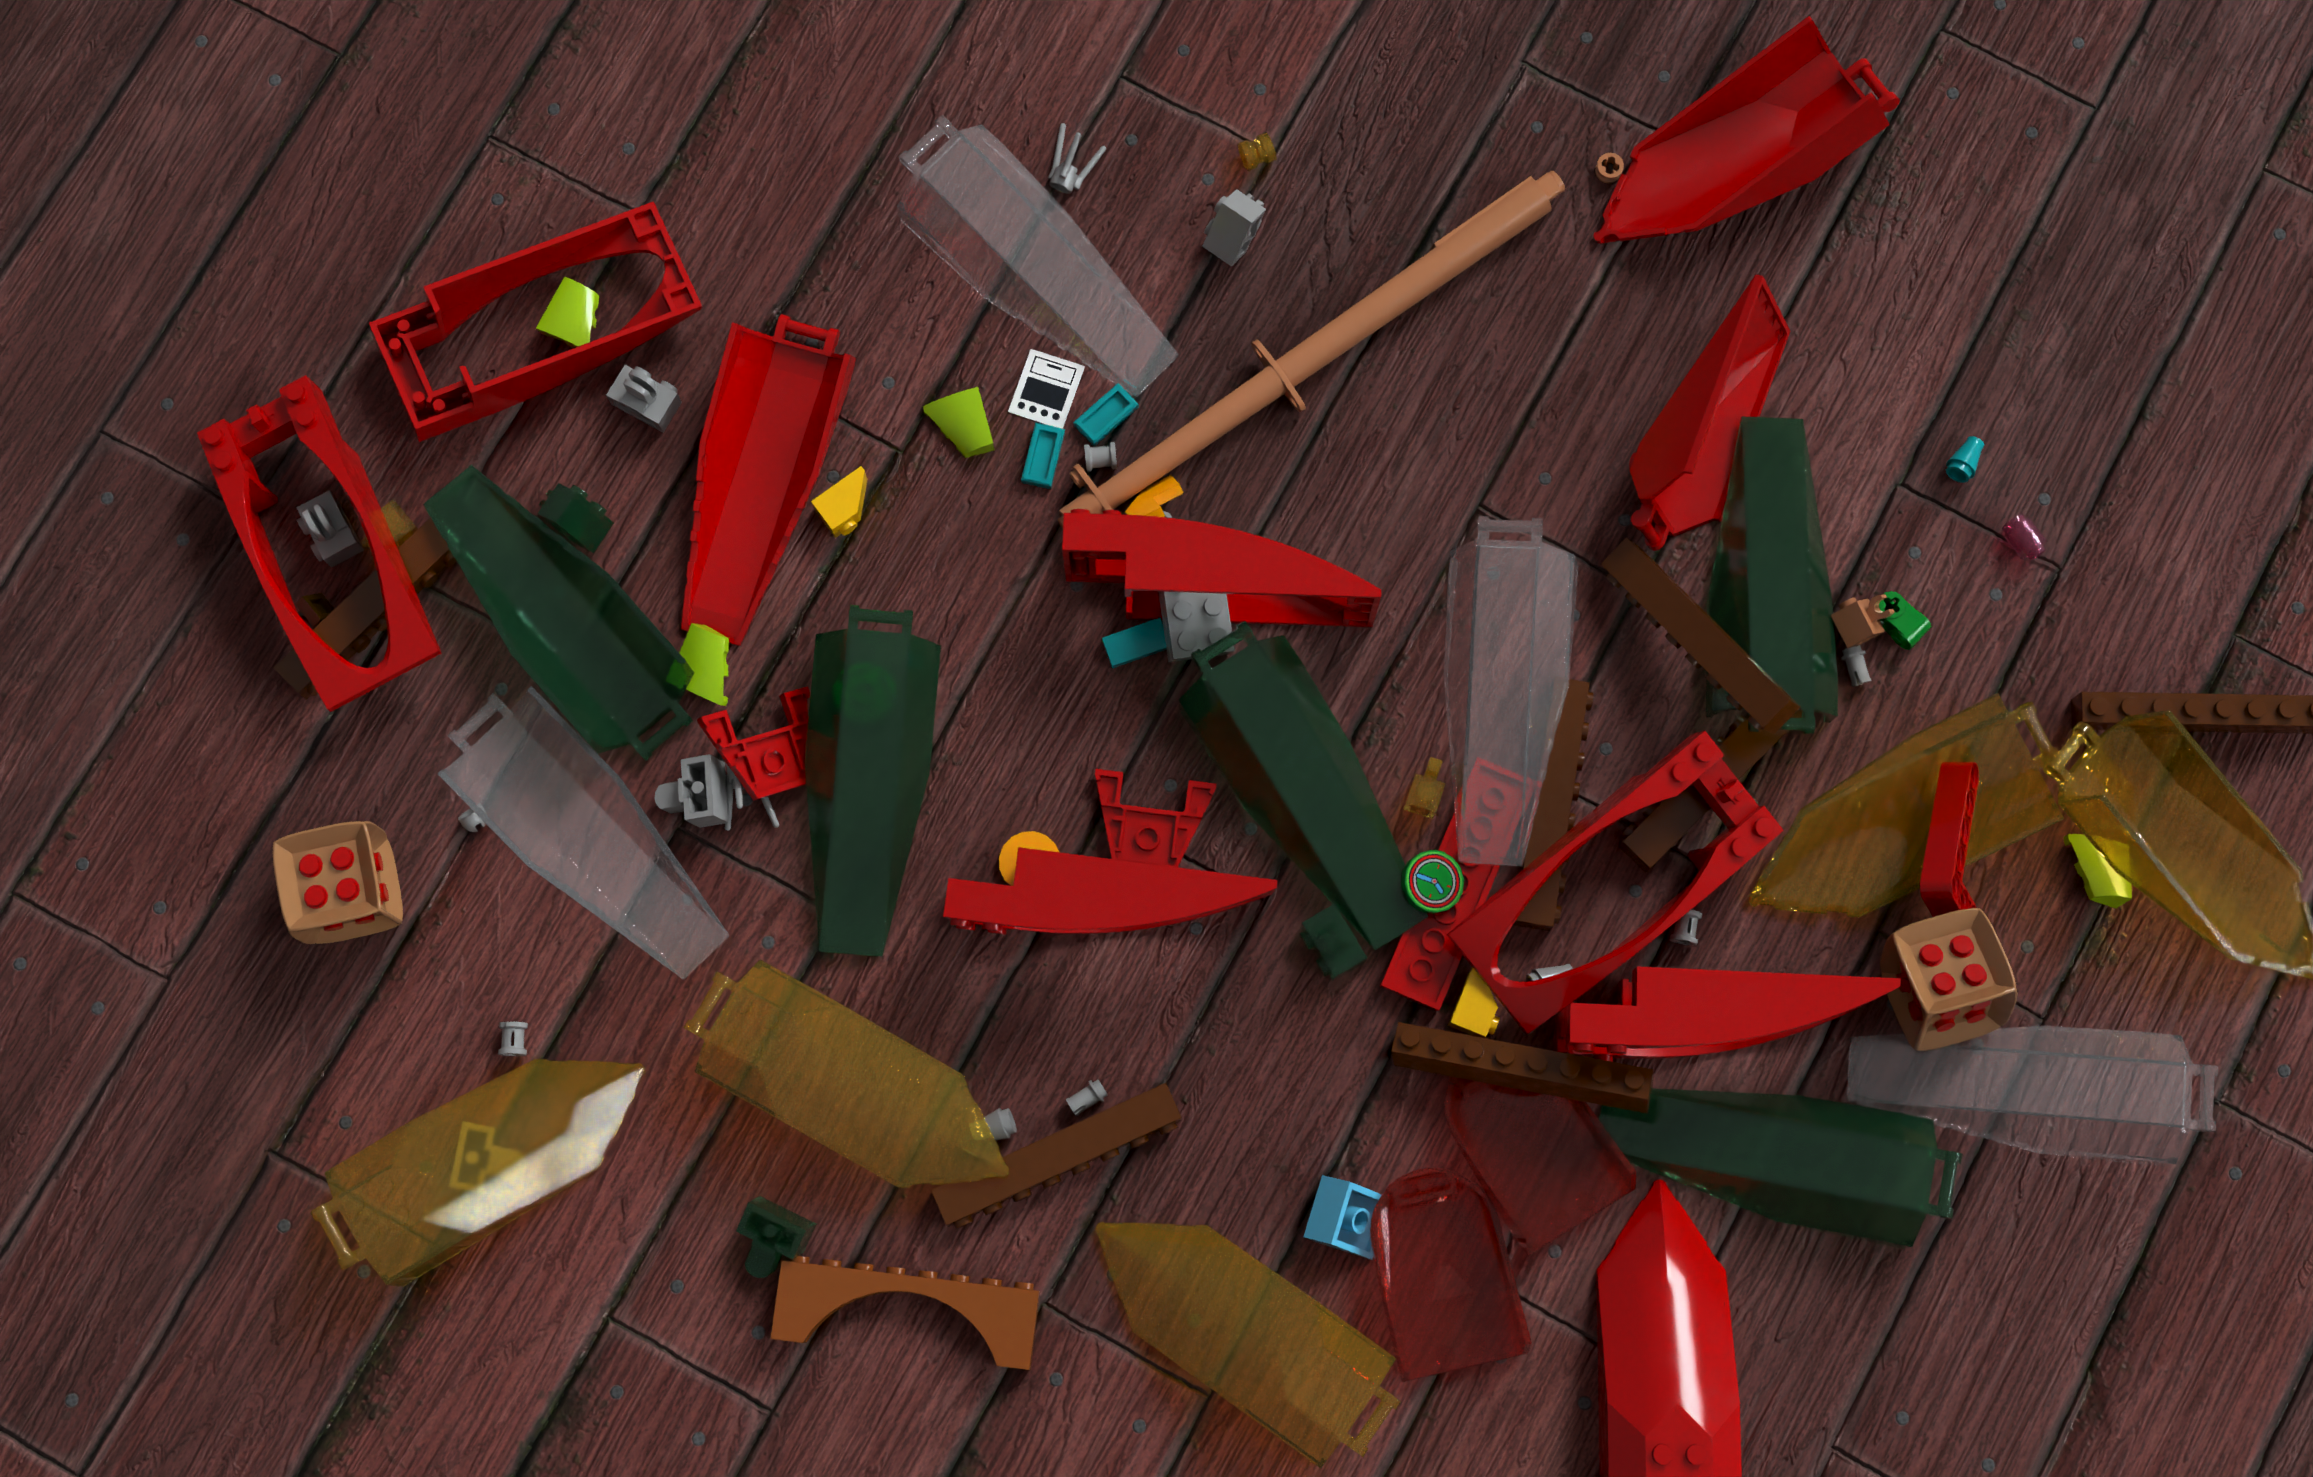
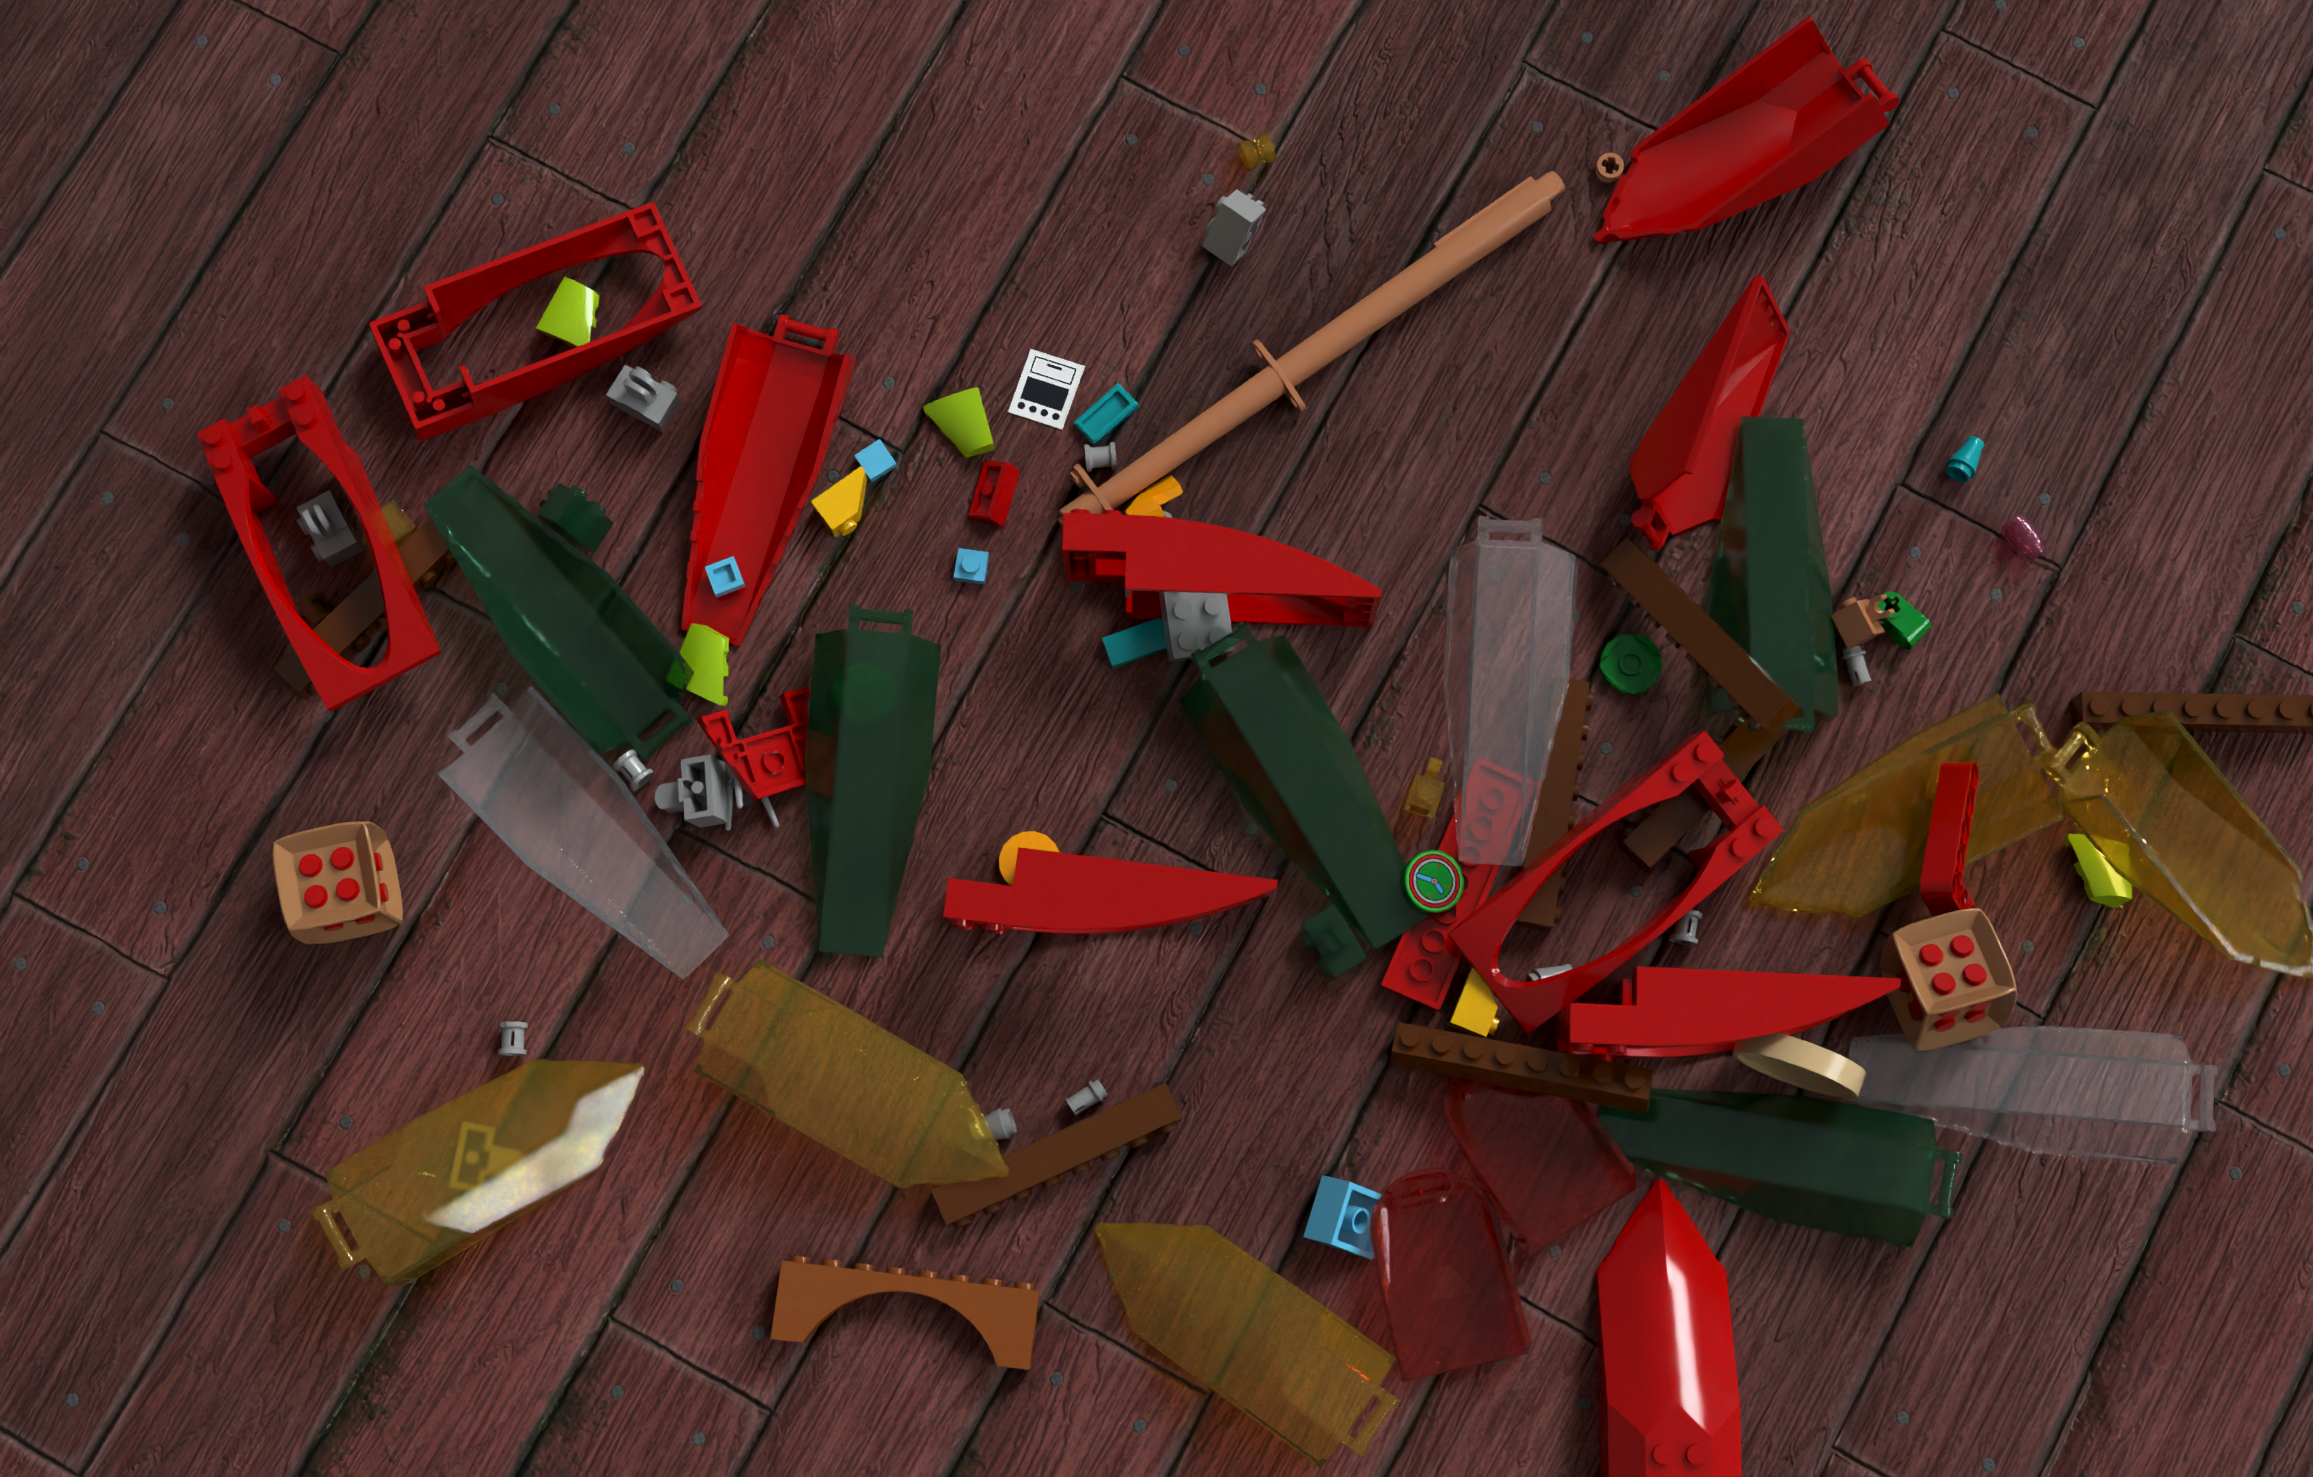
(470, 819): light grey hinge -> none
(633, 770): none -> light grey bush
(725, 576): none -> medium azure plate
(773, 1233): clear green brick -> none
(875, 460): none -> medium azure tile
(971, 566): none -> medium azure plate
(994, 493): none -> red slope
(1027, 254): clear windscreen -> none
(1043, 456): teal tile -> none
(1064, 176): light grey plant -> none
(1150, 833): red wing -> none
(1630, 664): none -> green tile
(1802, 1065): none -> tan piece

